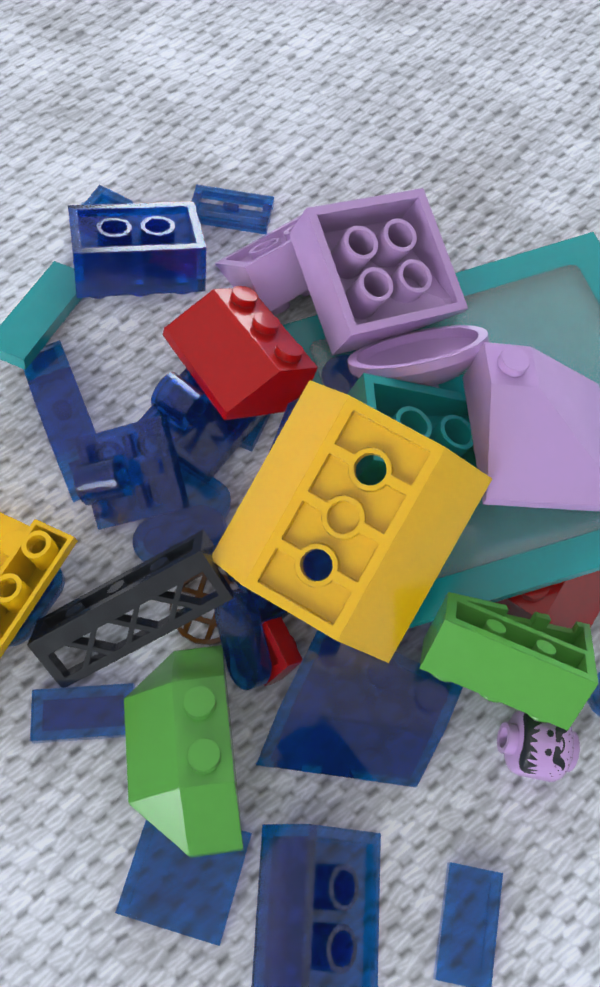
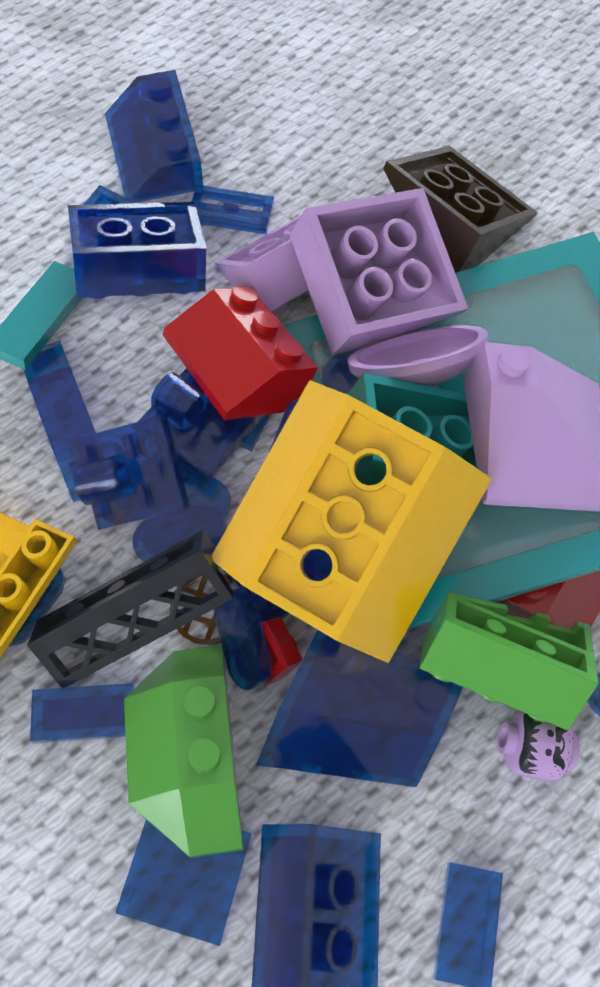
(154, 139): none -> clear blue slope
(467, 213): none -> dark brown slope

